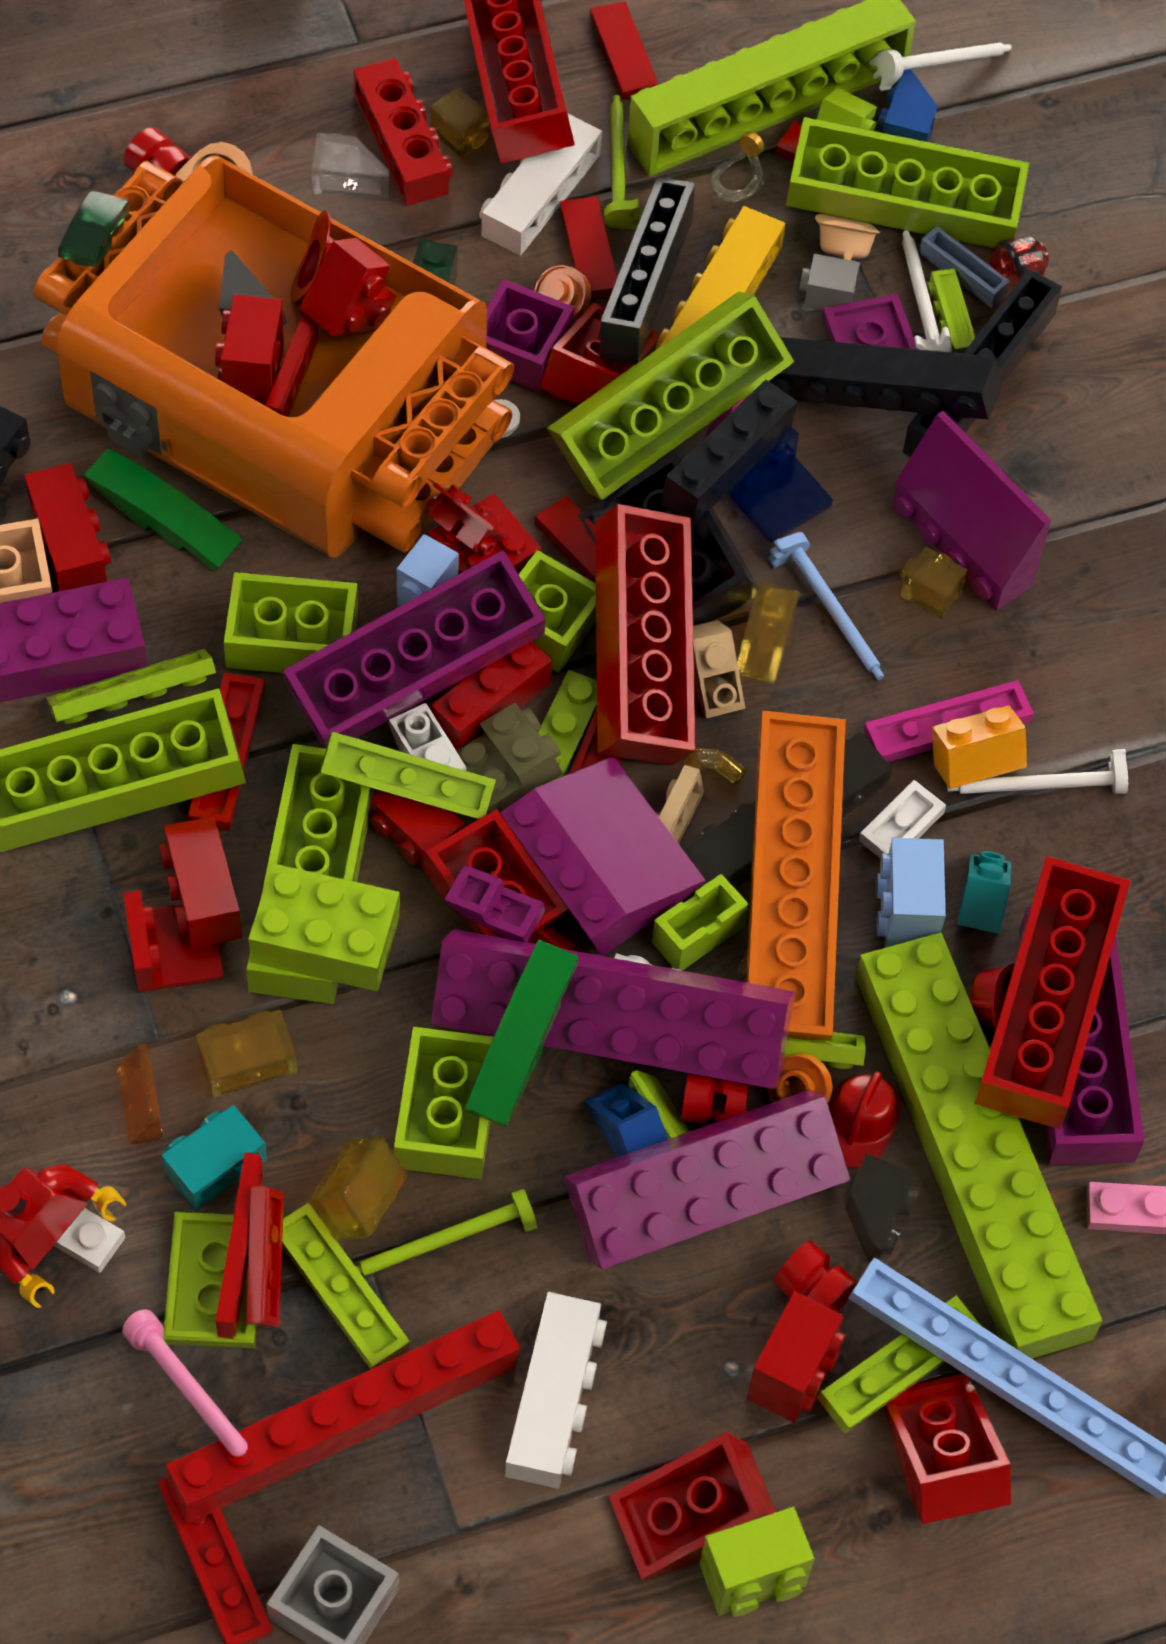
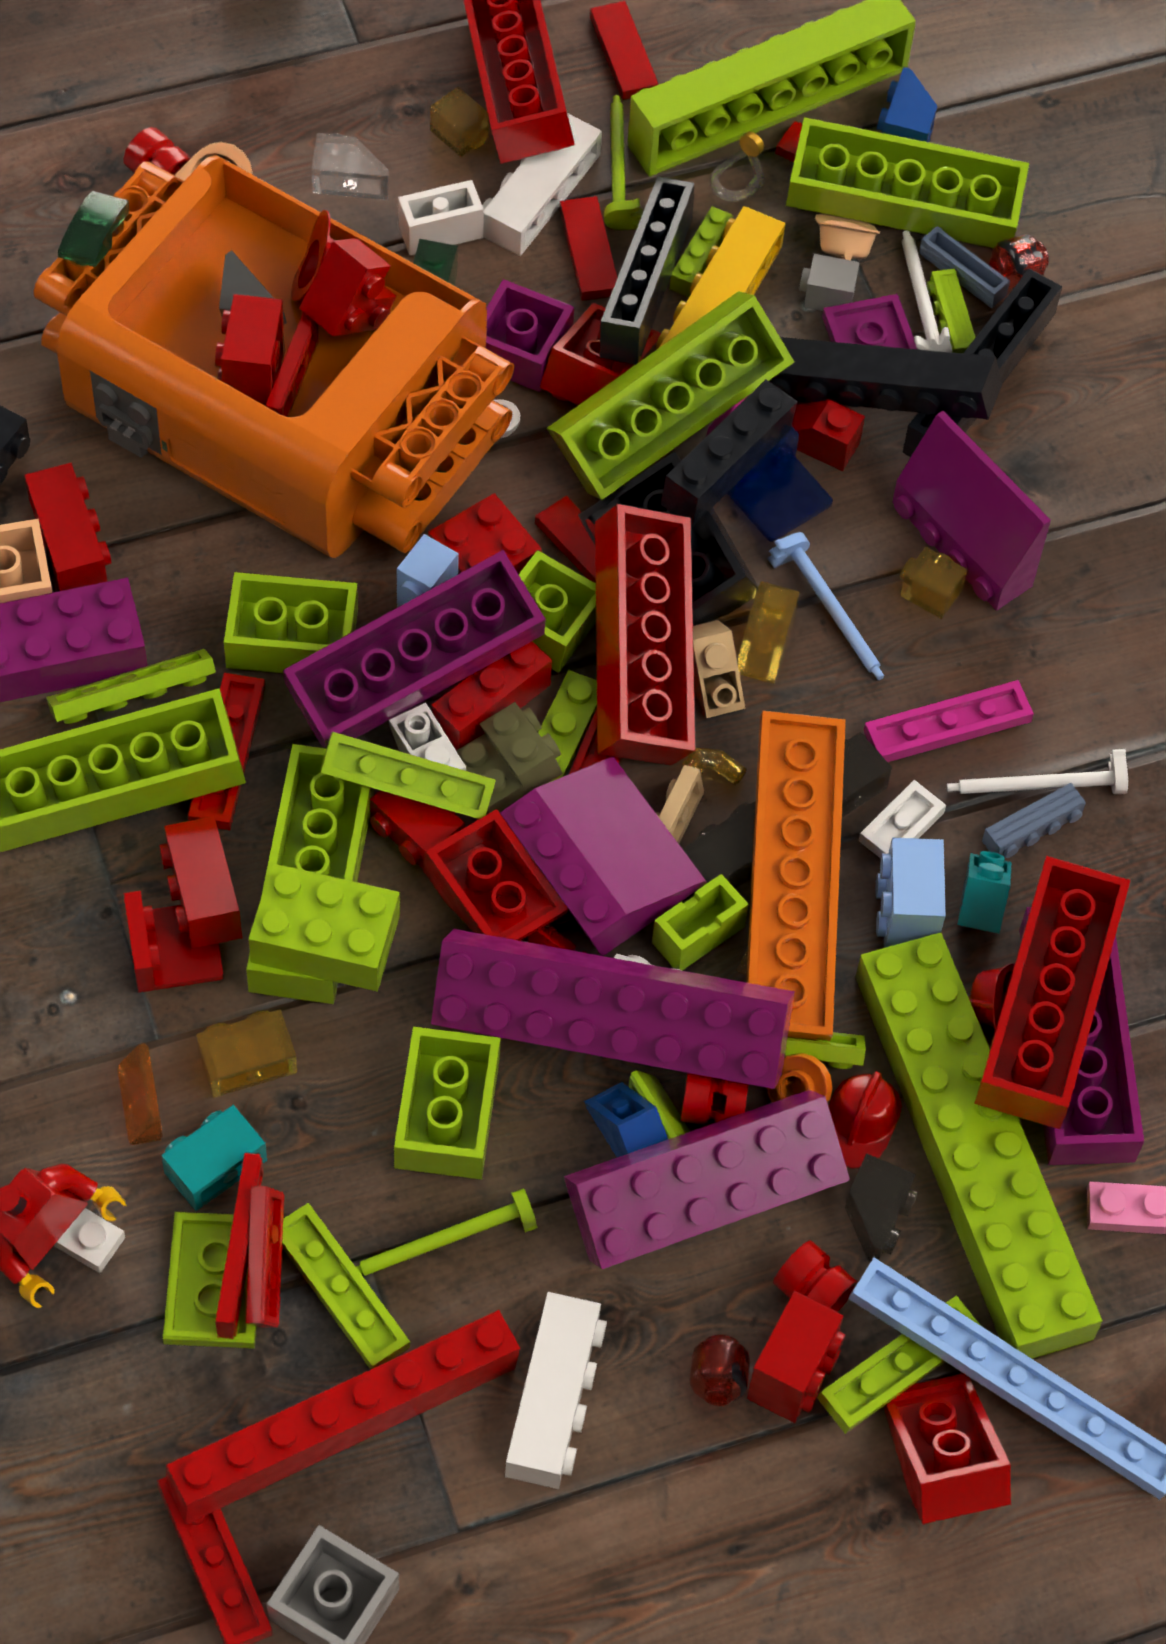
(146, 1334): bright pink piece -> none
(162, 507): green slope -> none
(358, 1188): clear yellow brick -> none
(402, 131): red brick -> none
(441, 215): none -> white brick
(479, 526): red hinge -> none
(494, 906): magenta slope -> none
(522, 1033): green slope -> none
(567, 286): orange plate -> none
(688, 1499): red slope -> none
(697, 251): none -> lime piece
(719, 1370): none -> clear red head
(756, 1562): lime brick -> none
(828, 432): none -> red slope
(847, 110): lime brick -> none
(892, 64): white piece -> none
(979, 746): light orange brick -> none
(1034, 821): none -> sand blue piece

